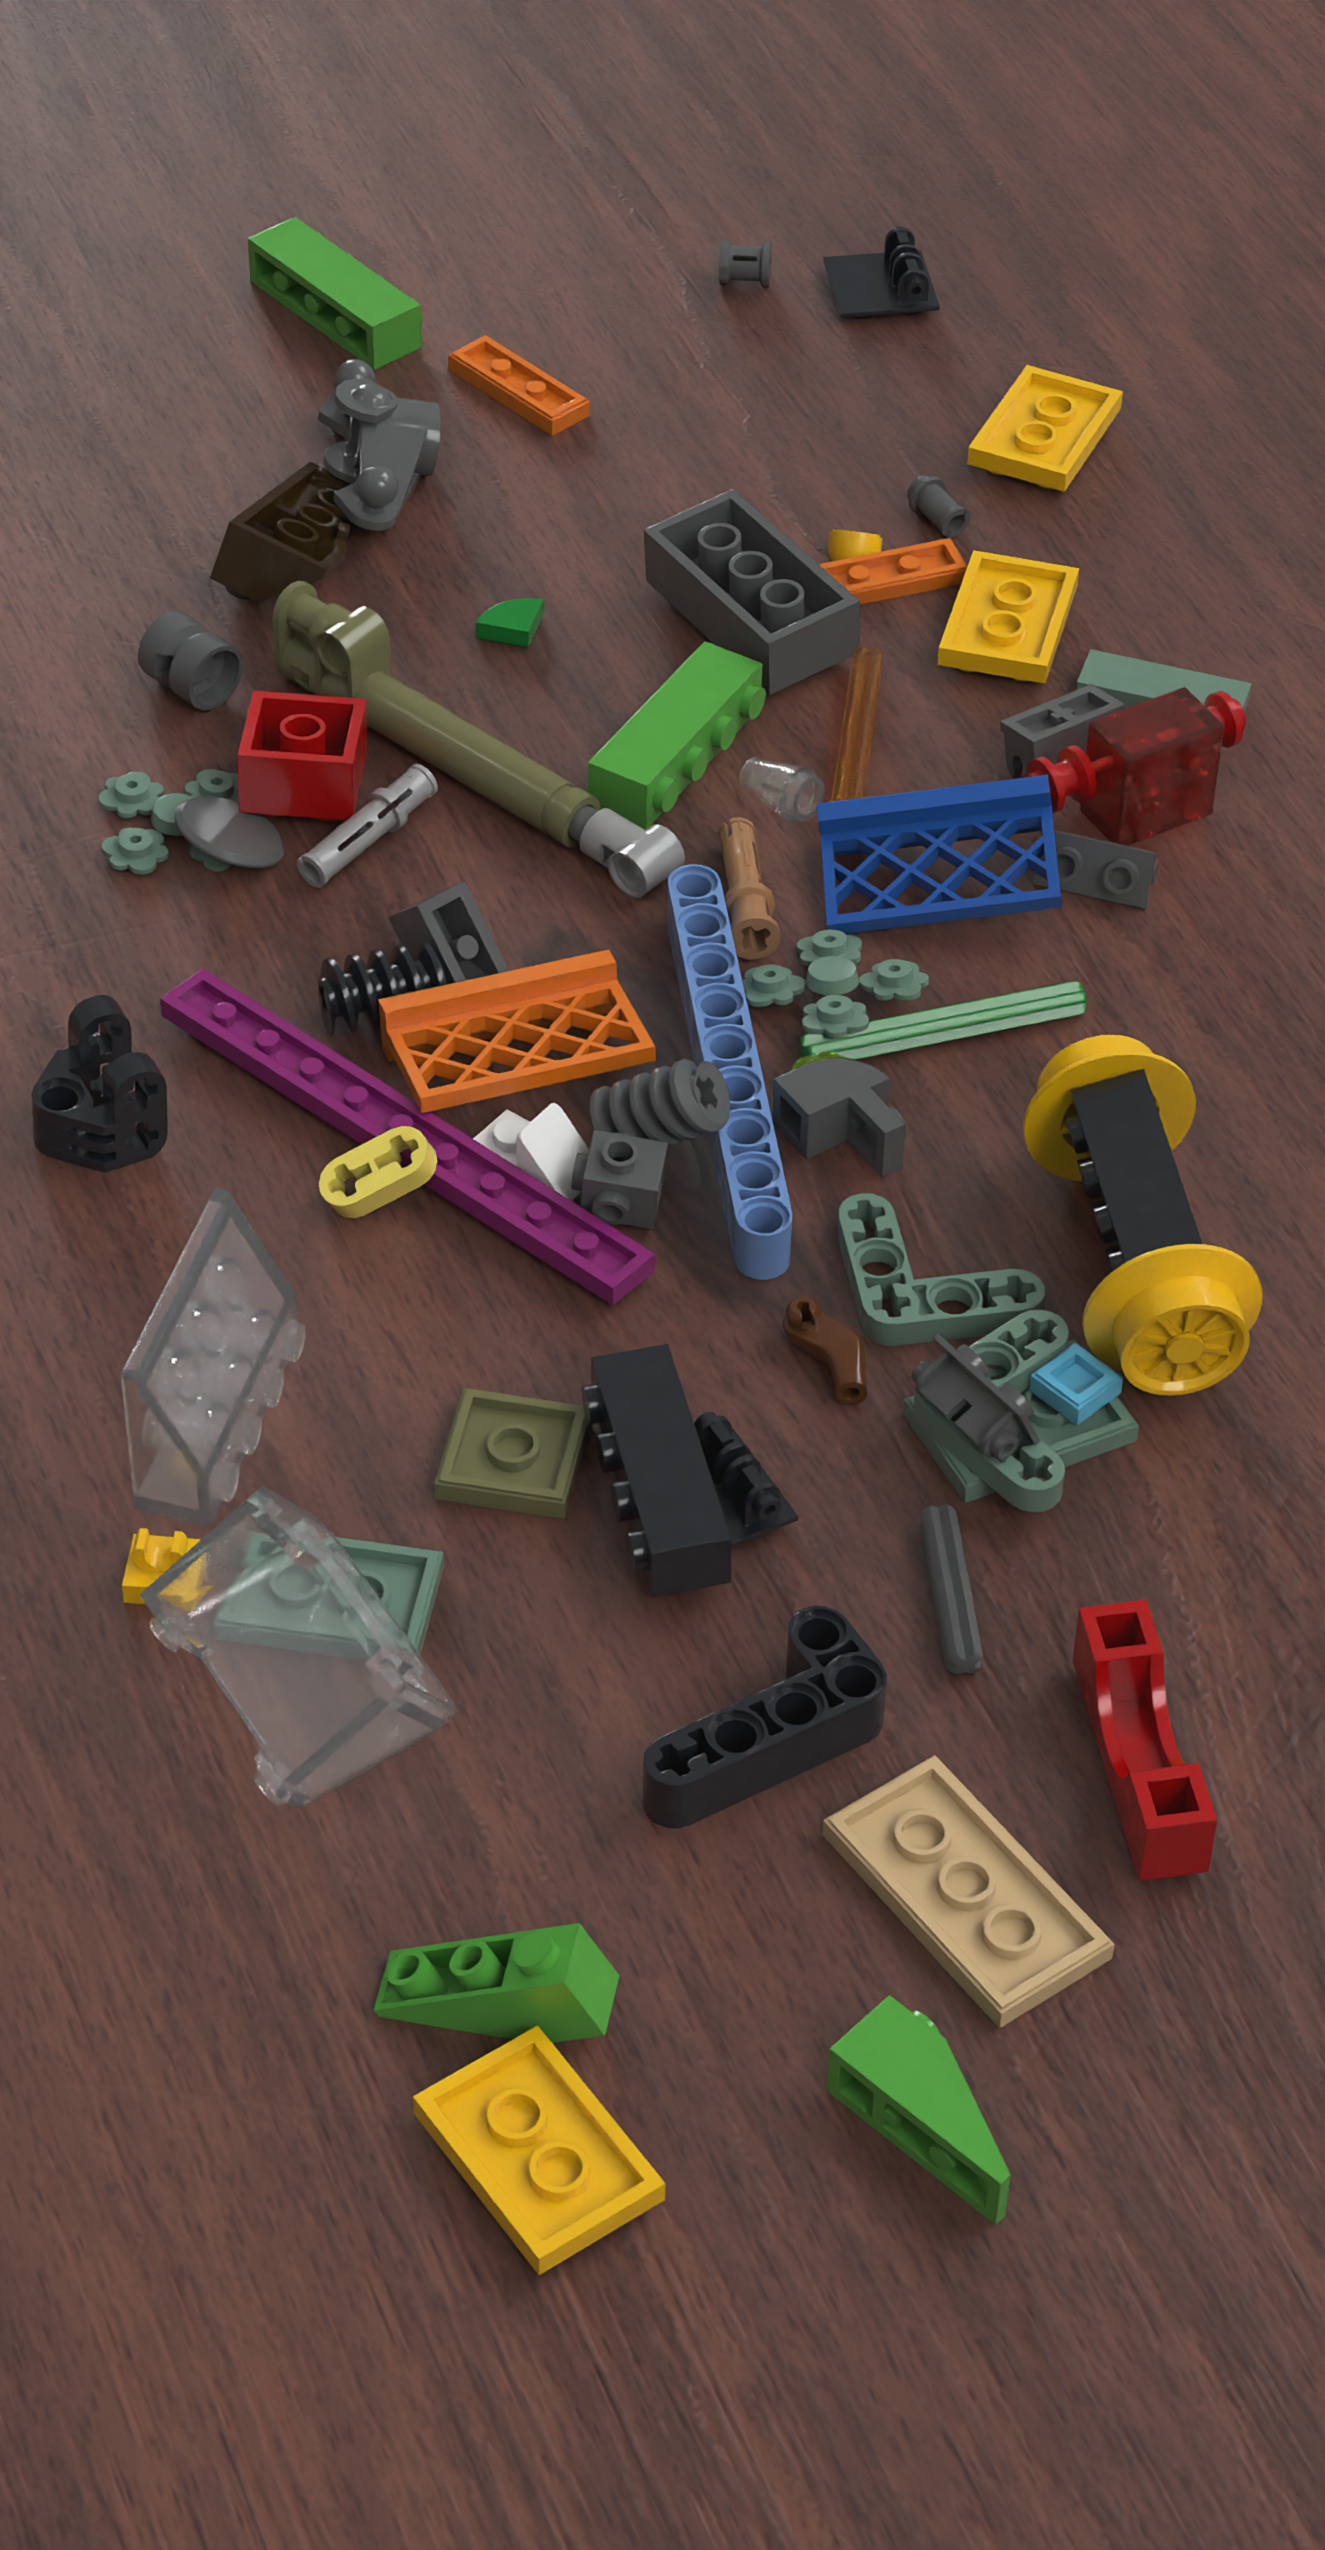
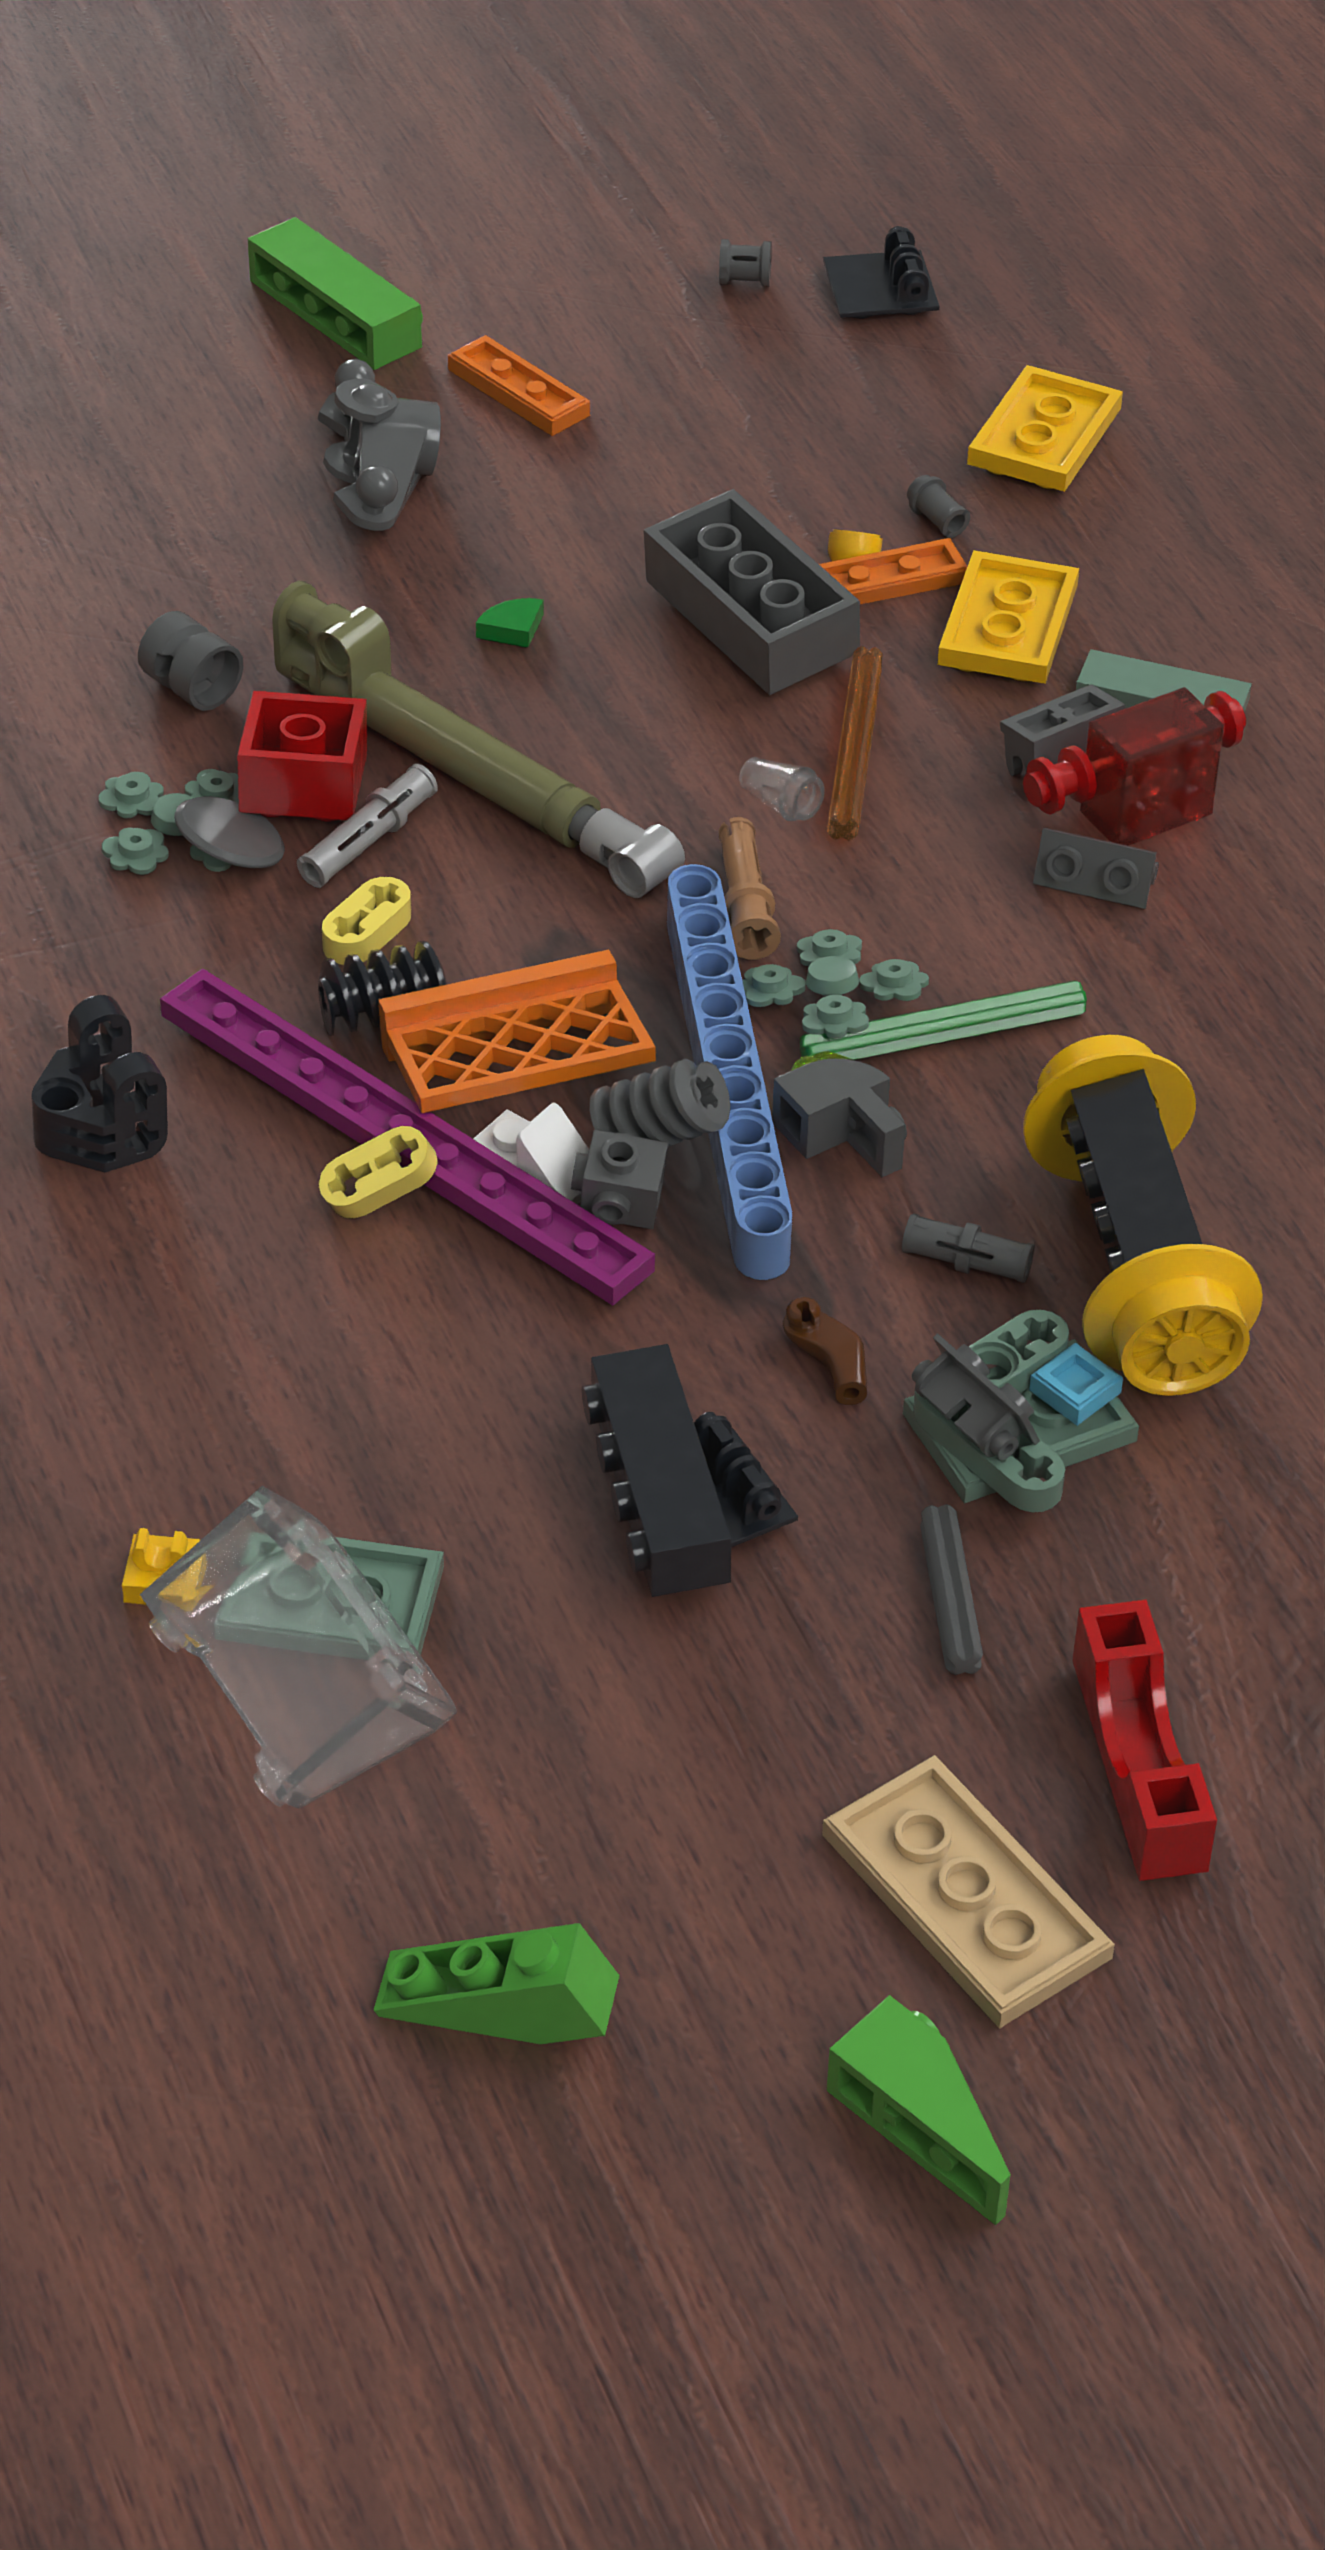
(208, 1367): clear slope -> none
(284, 537): dark brown wedge -> none
(360, 916): none -> light yellow beam
(455, 932): dark grey slope -> none
(512, 1453): olive tile -> none
(538, 2149): yellow plate -> none
(676, 734): bright green brick -> none
(818, 1713): black beam -> none
(916, 1300): sand green beam -> none
(936, 821): blue fence -> none
(1005, 1259): none -> dark grey pin

